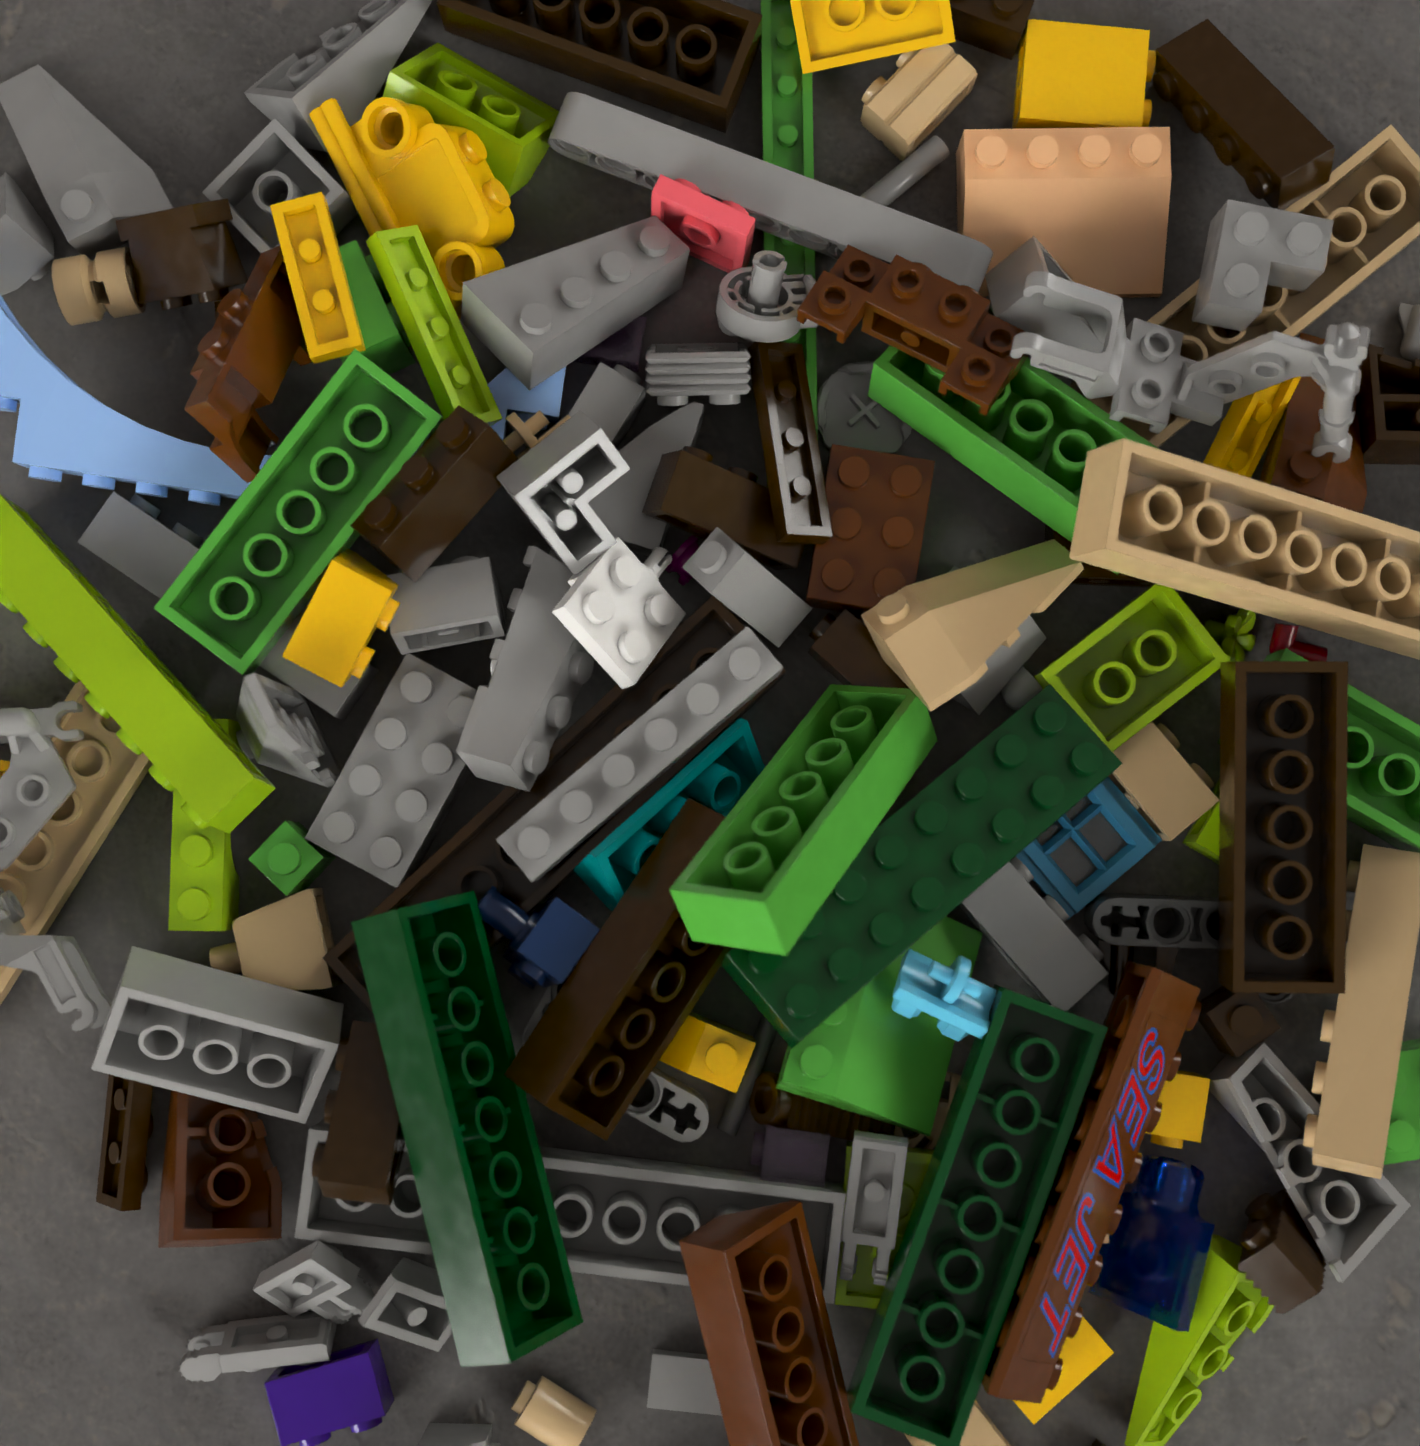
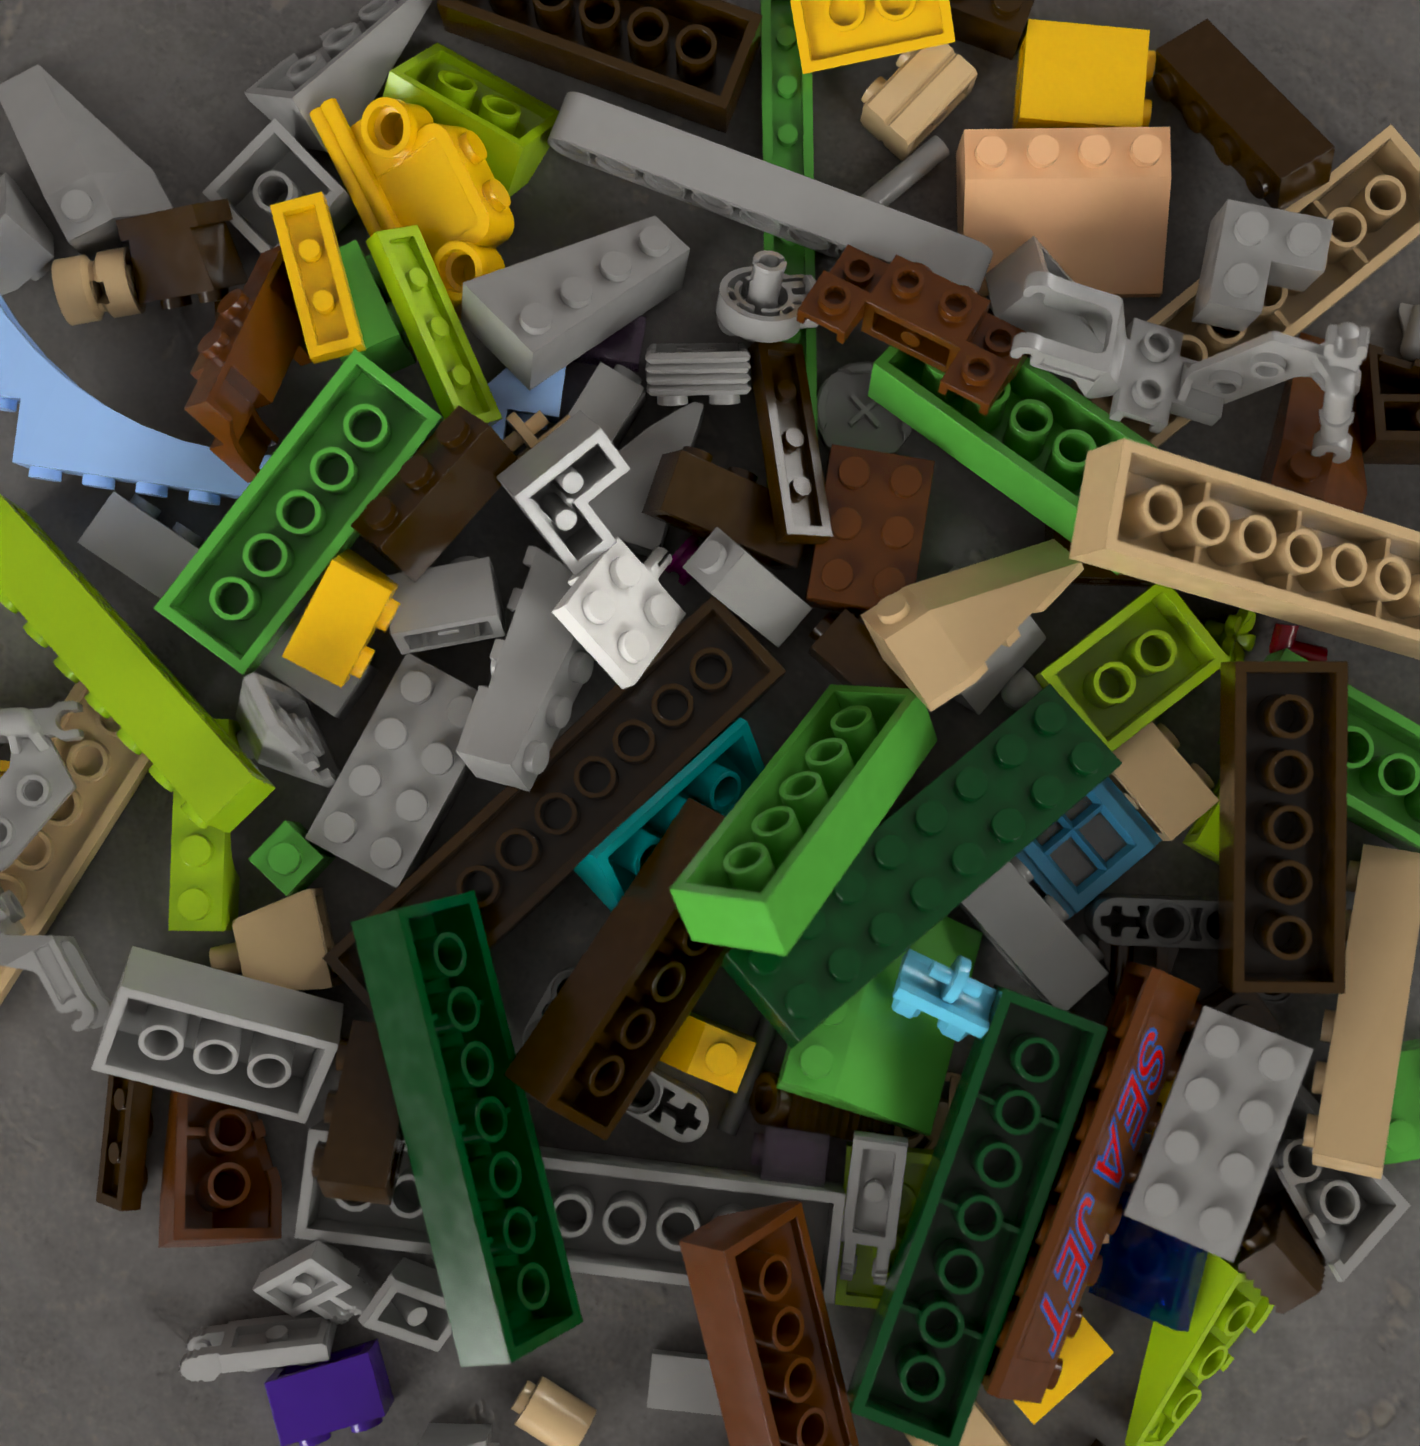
(541, 944): dark blue brick -> none
(640, 755): light grey brick -> none
(711, 229): coral plate -> none
(1218, 1133): none -> light grey brick
(1249, 428): yellow plate -> none

